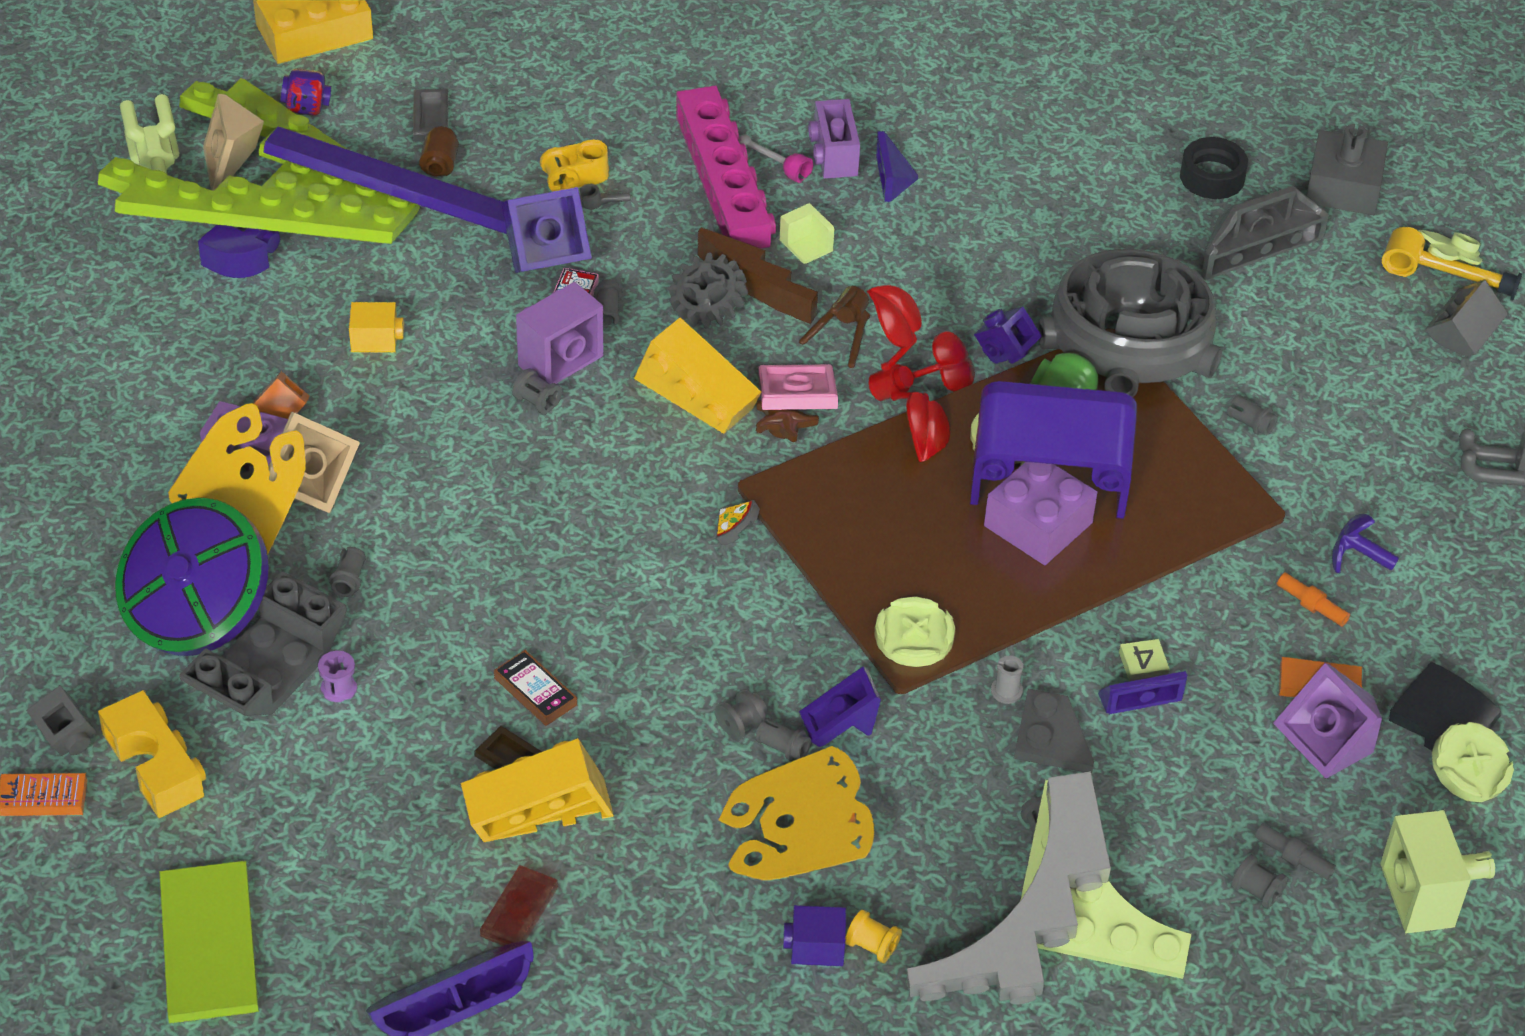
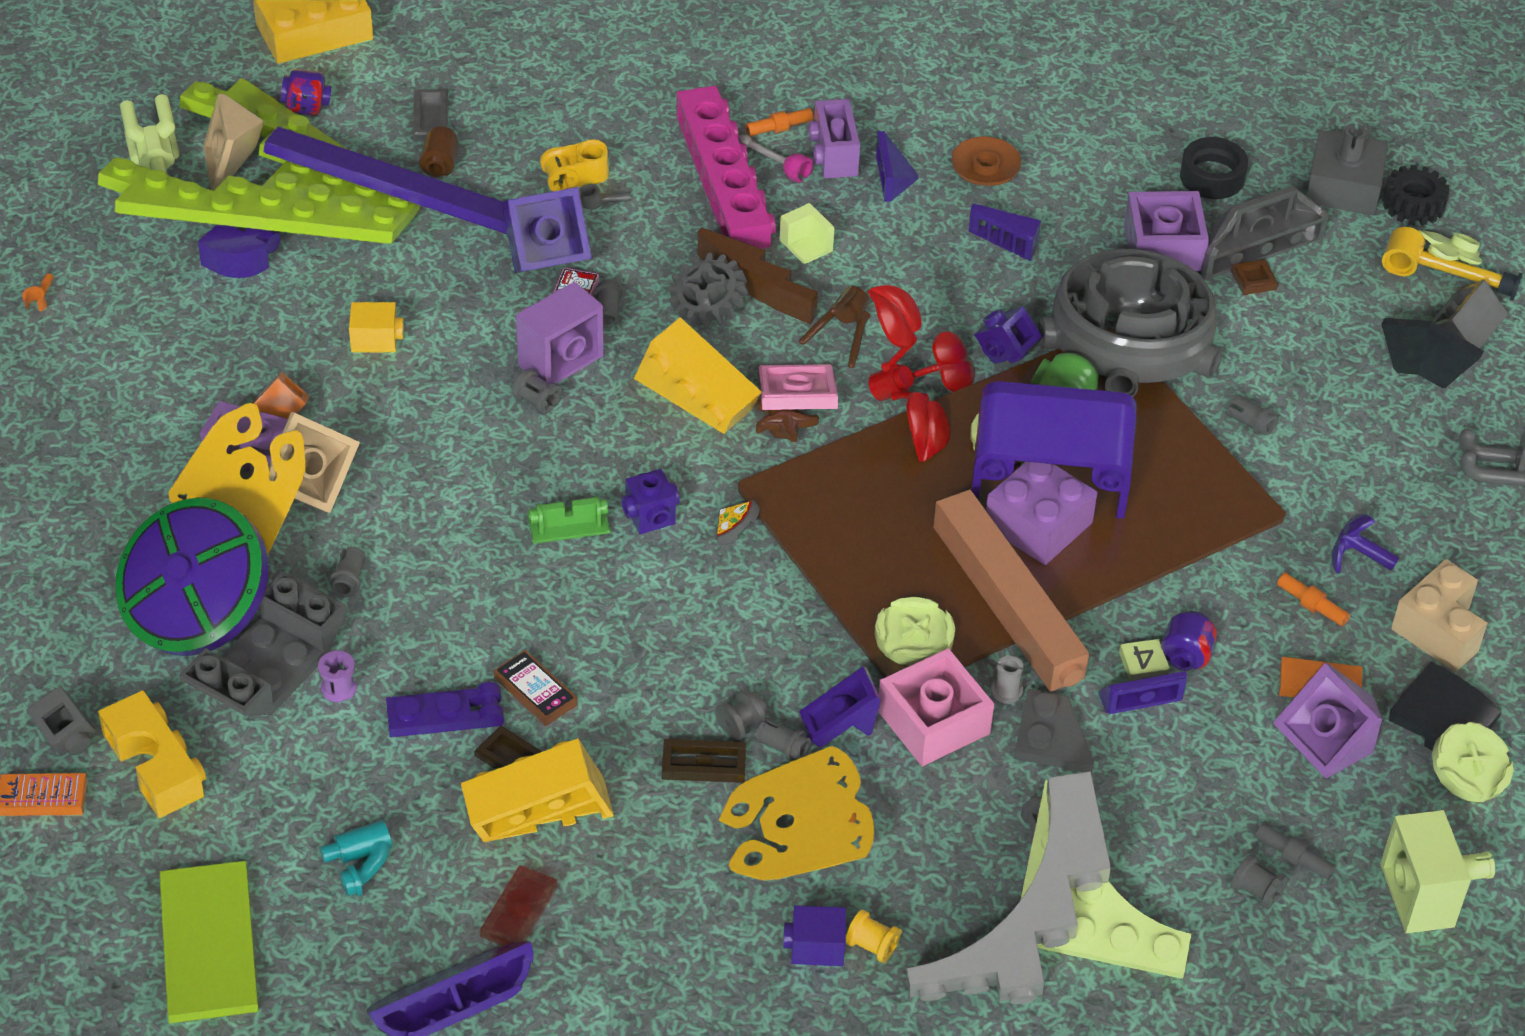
(38, 293): none -> orange hand
(364, 841): none -> teal plant
(445, 711): none -> dark purple plate
(557, 523): none -> bright green hinge
(650, 501): none -> dark purple brick
(703, 766): none -> dark brown tile
(779, 122): none -> orange bar
(935, 707): none -> bright pink brick
(986, 161): none -> dark orange dish
(1011, 591): none -> nougat brick
(1015, 232): none -> dark purple slope
(1167, 225): none -> medium lavender brick
(1189, 640): none -> dark purple head
(1254, 277): none -> reddish brown tile
(1415, 208): none -> black tyre
(1428, 350): none -> black slope
(1438, 616): none -> tan brick

